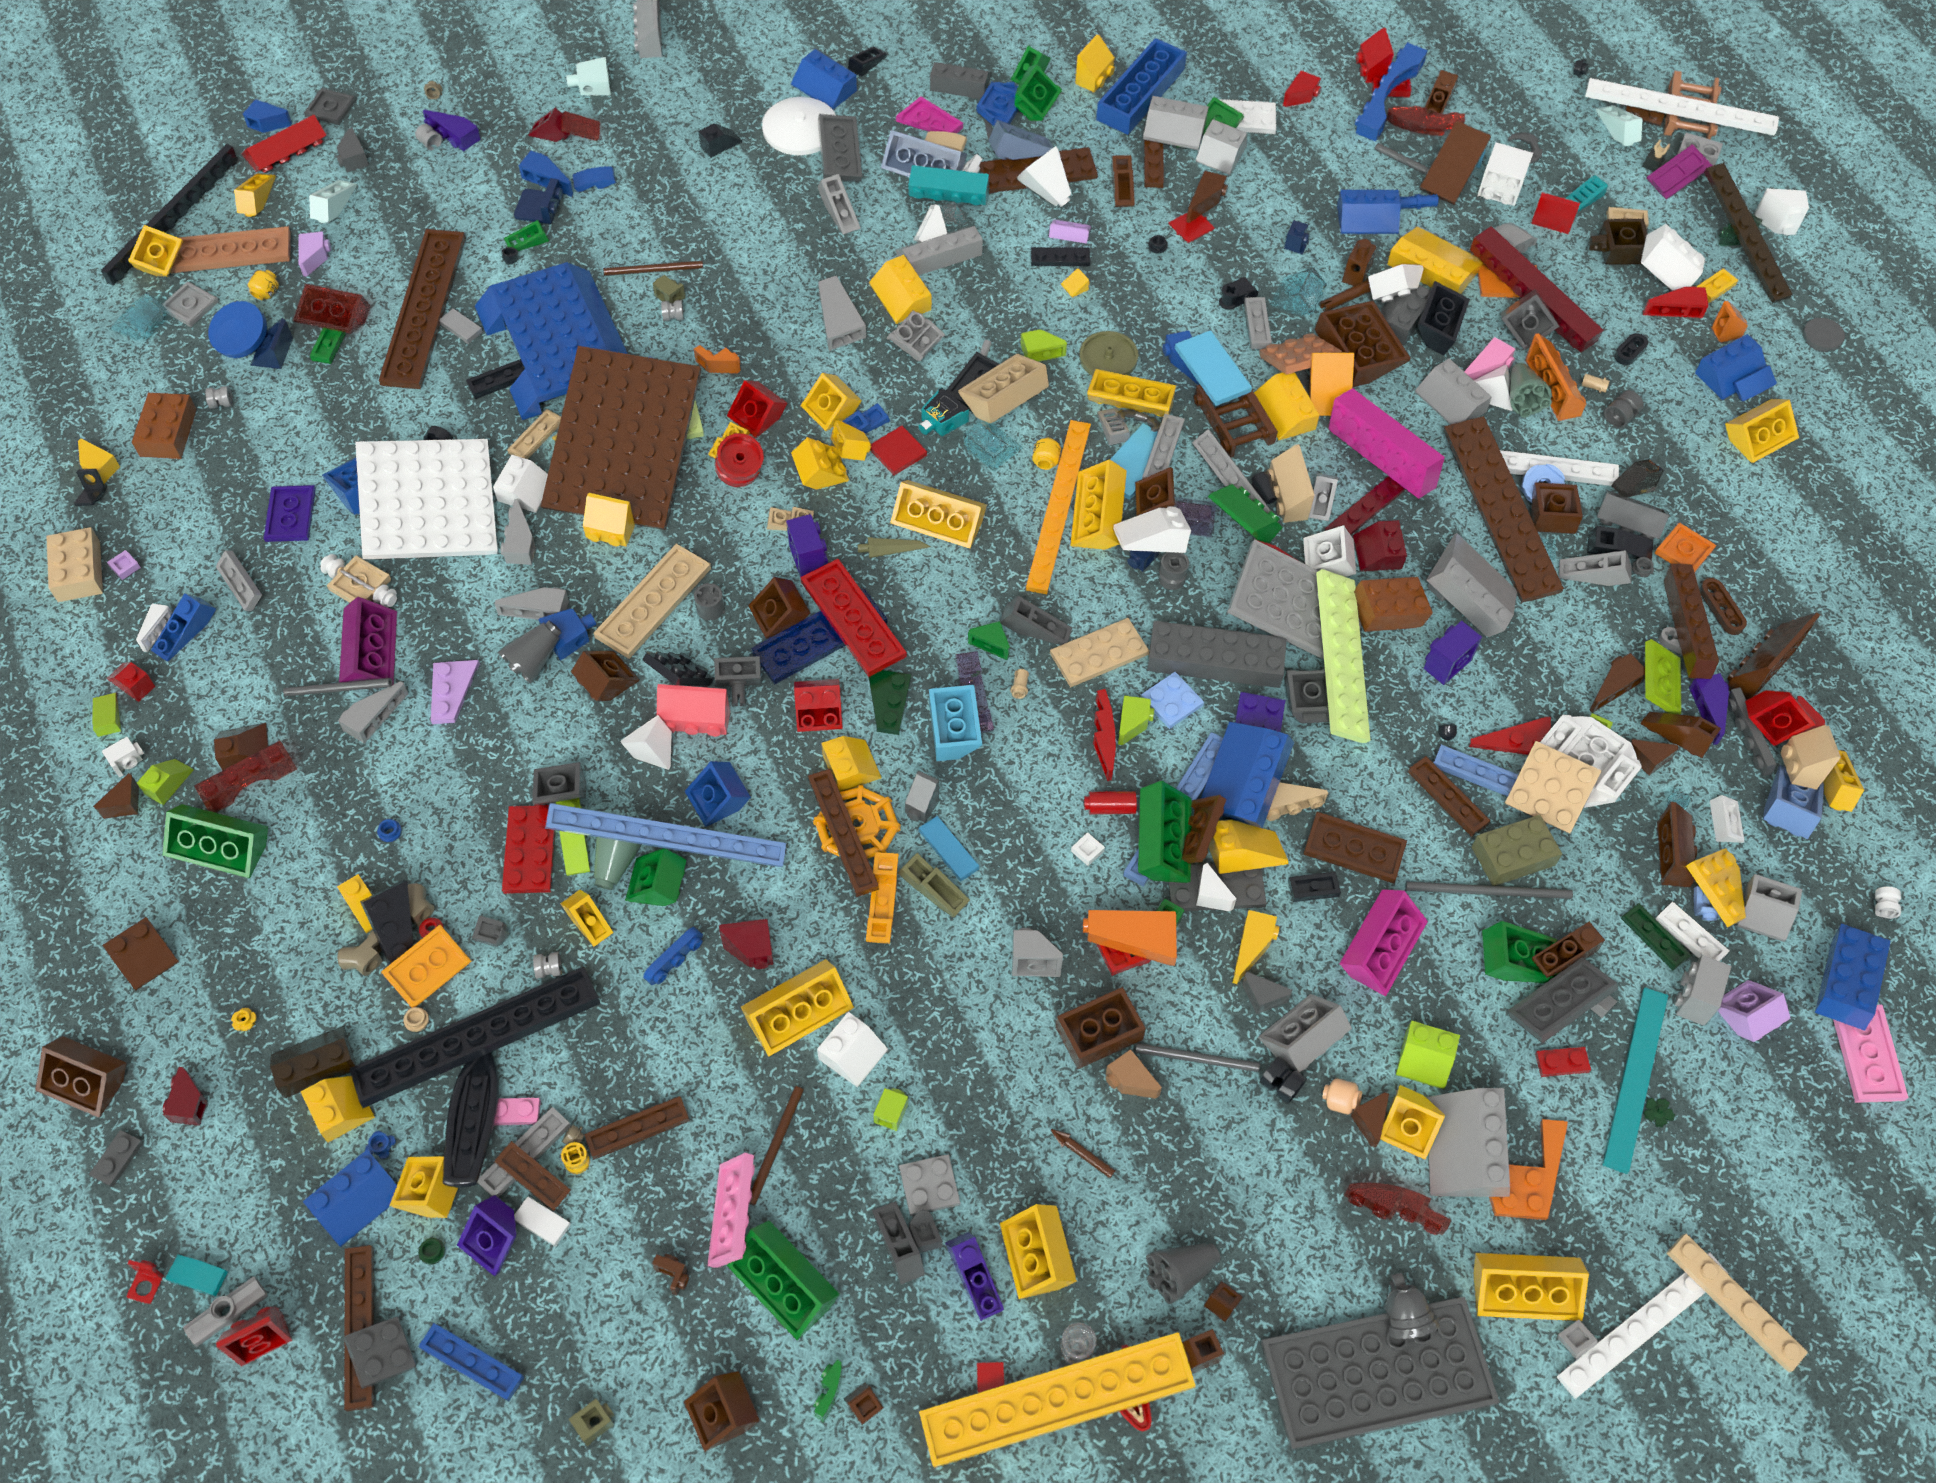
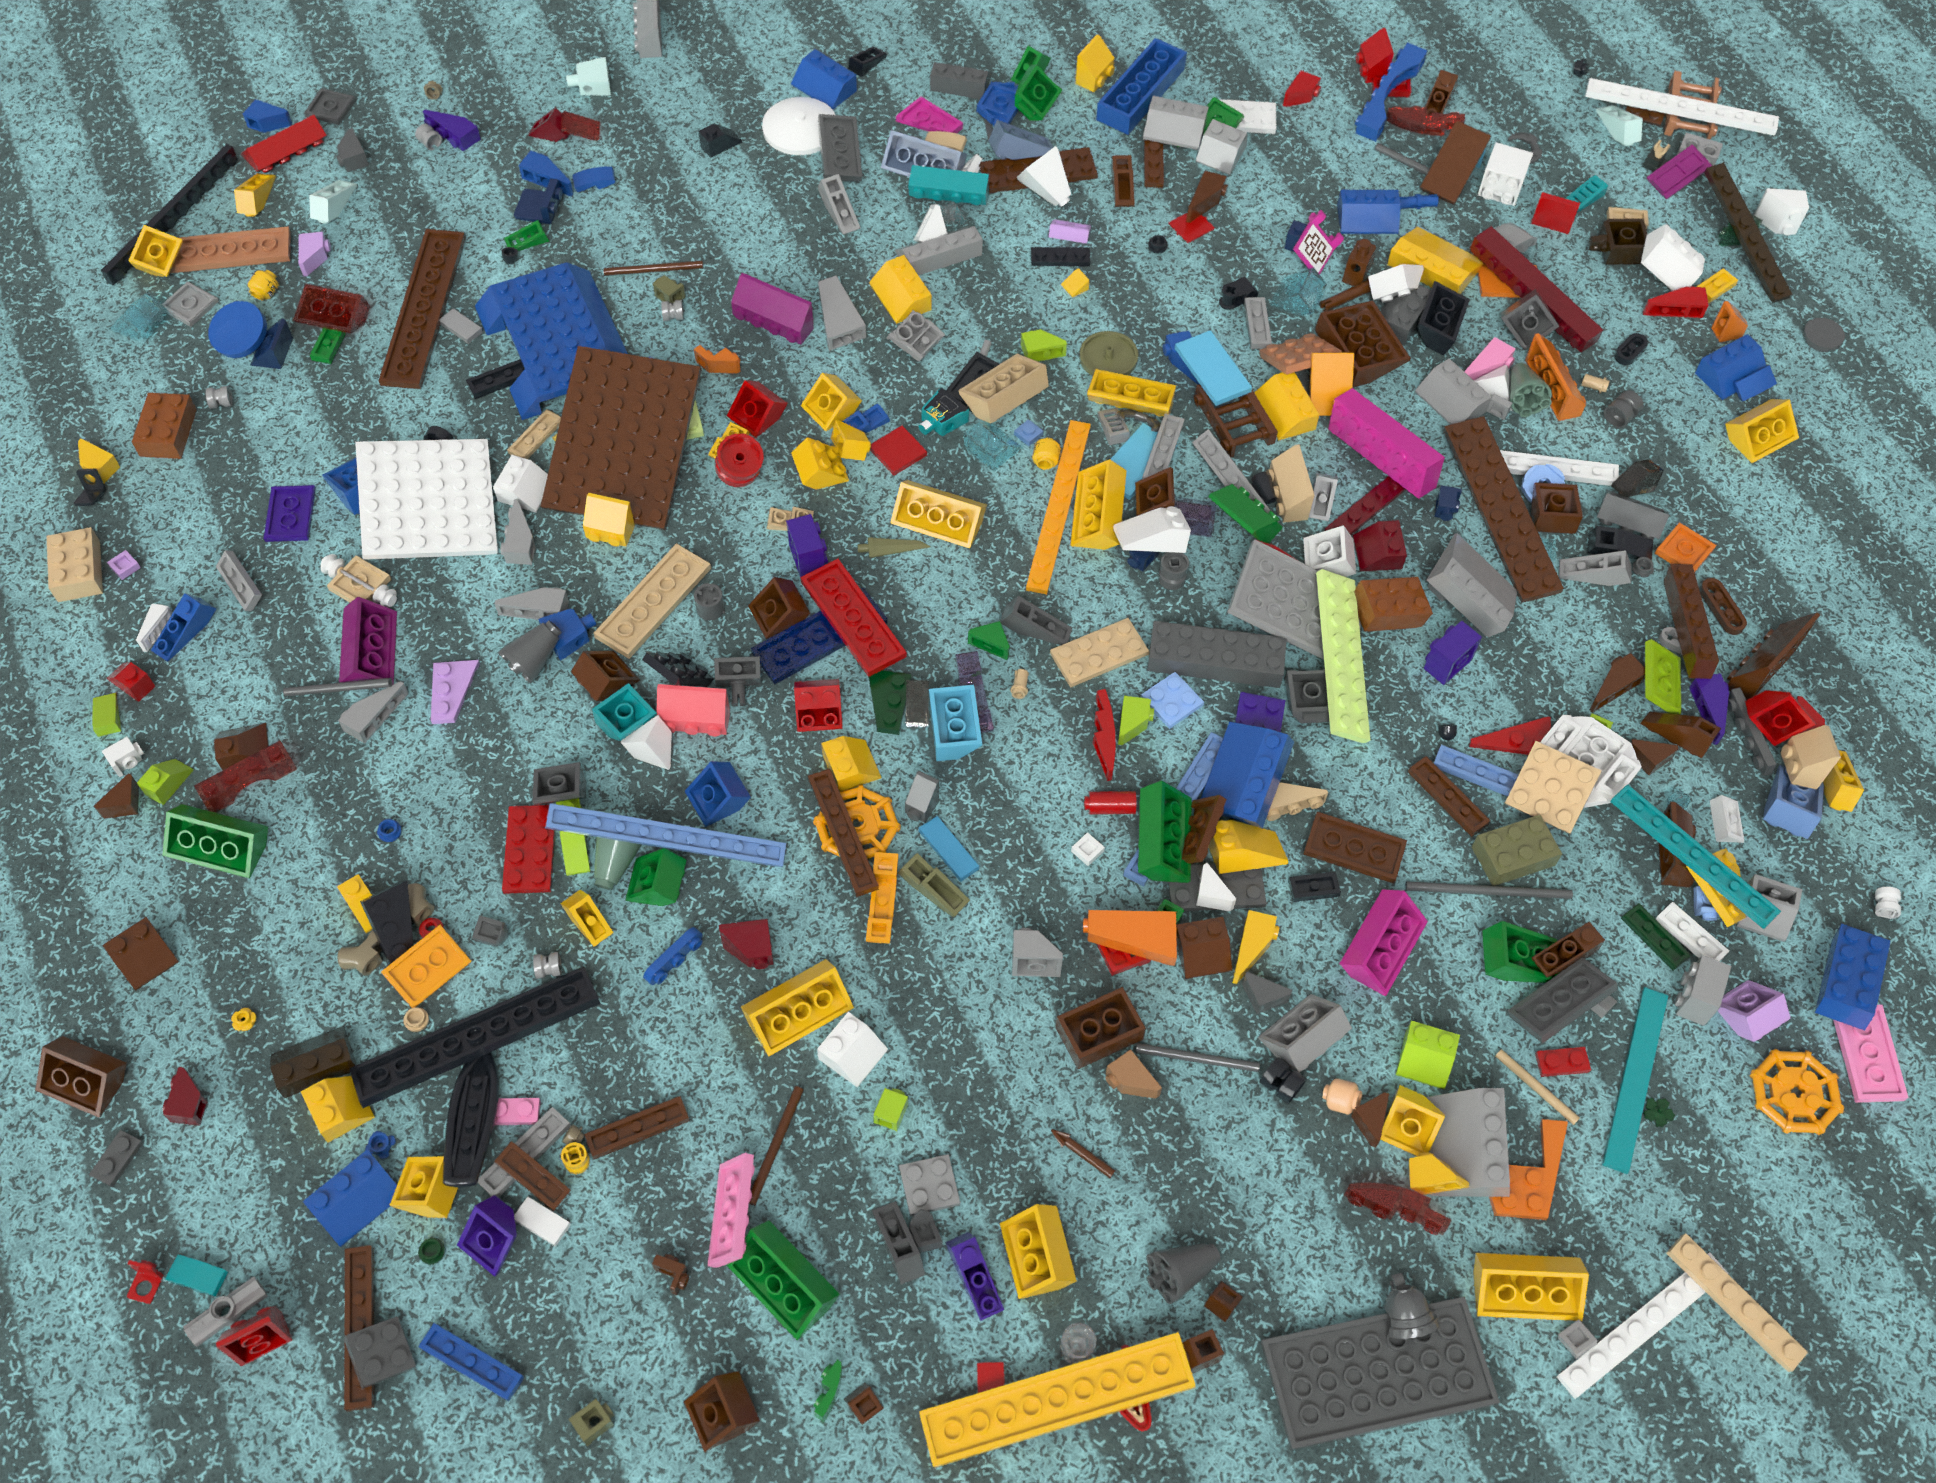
(622, 713): none -> teal slope
(772, 309): none -> magenta slope
(917, 703): none -> clear smoke slope
(1028, 432): none -> medium blue plate
(1203, 947): none -> reddish brown slope
(1314, 245): none -> flag
(1433, 1175): none -> yellow slope
(1447, 502): none -> dark blue brick
(1499, 406): none -> light grey plate
(1537, 1087): none -> tan bar
(1696, 856): none -> teal tile
(1807, 1082): none -> light orange plate

